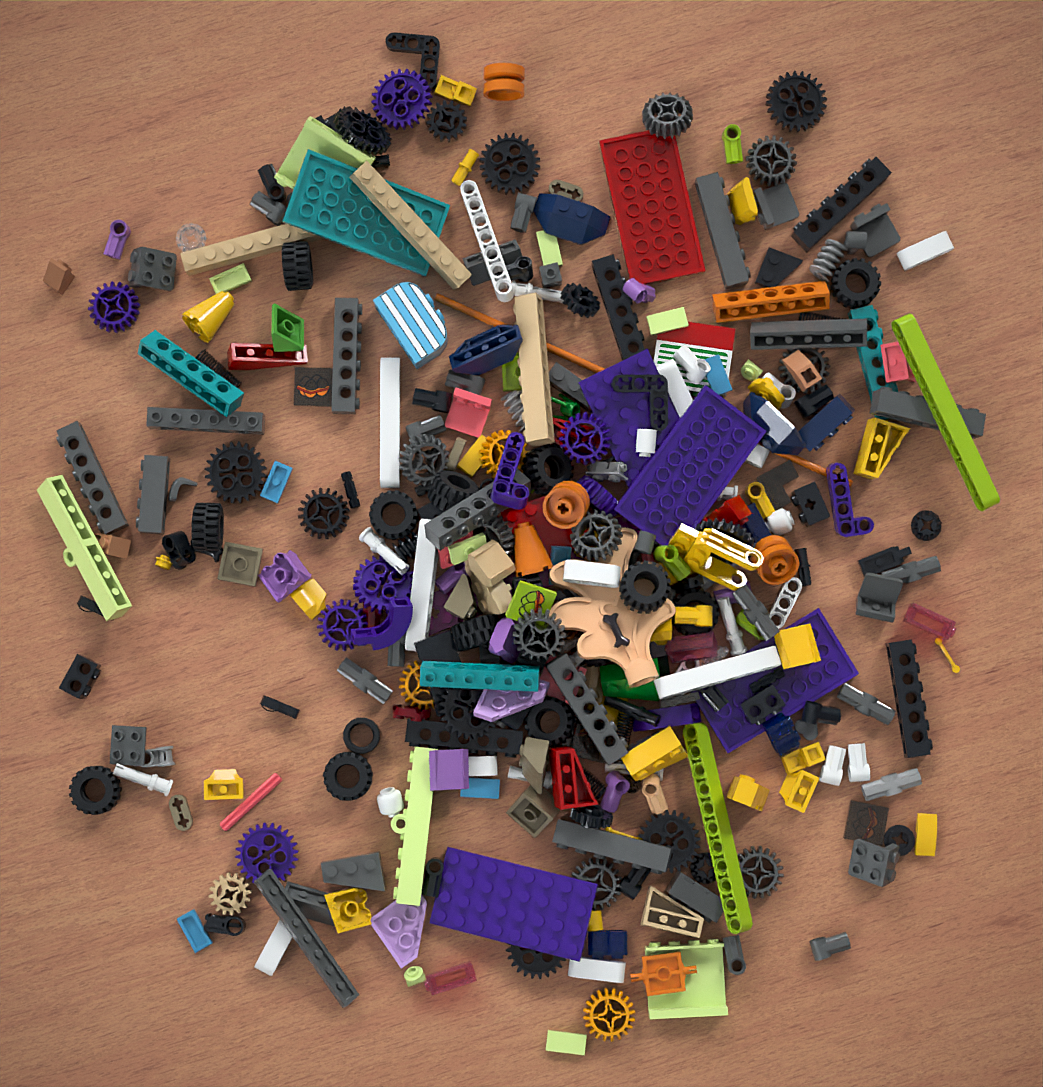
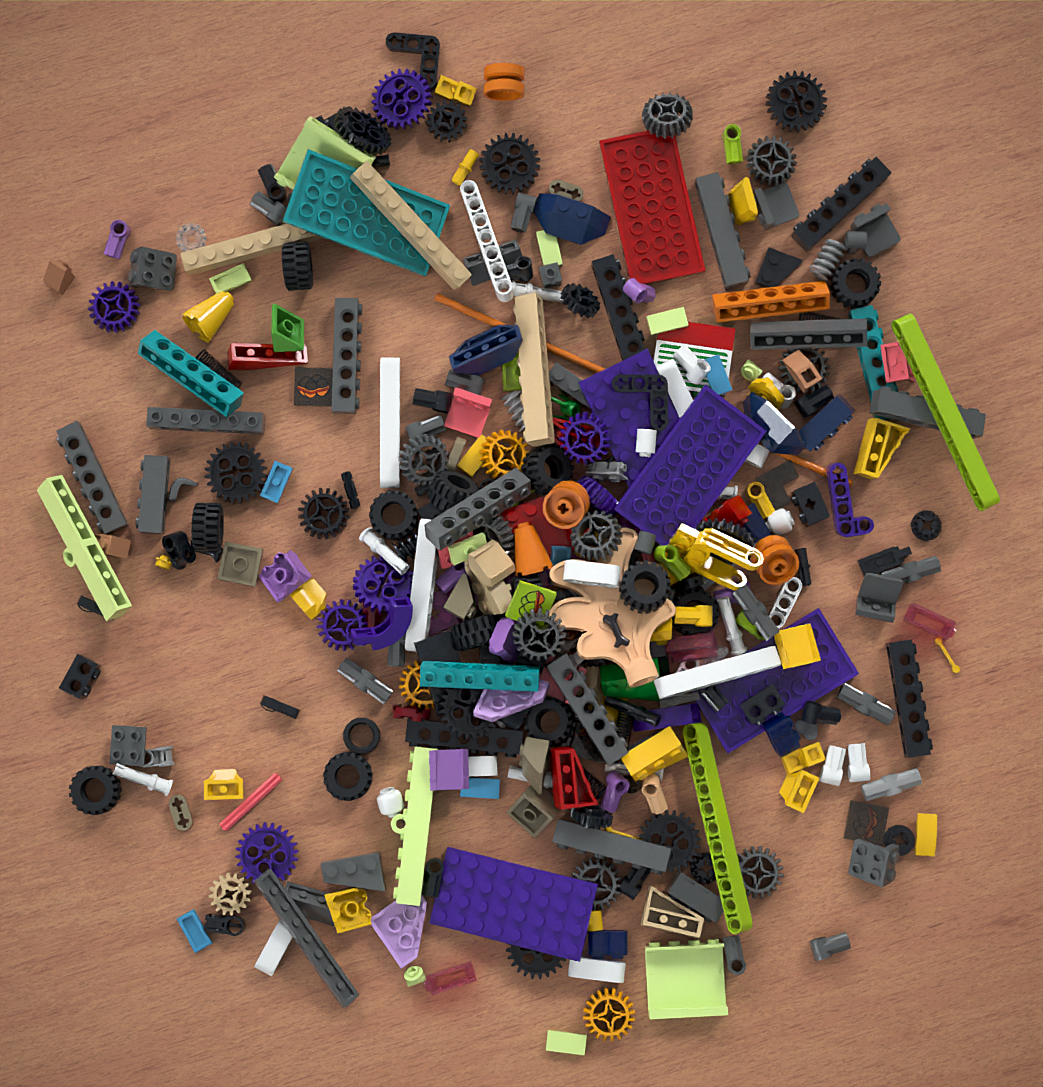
(413, 322): brick -> none
(509, 468): dark purple beam -> none
(663, 973): orange plate -> none
(747, 792): yellow wedge -> none
(767, 680): black axle -> none
(925, 250): white beam -> none

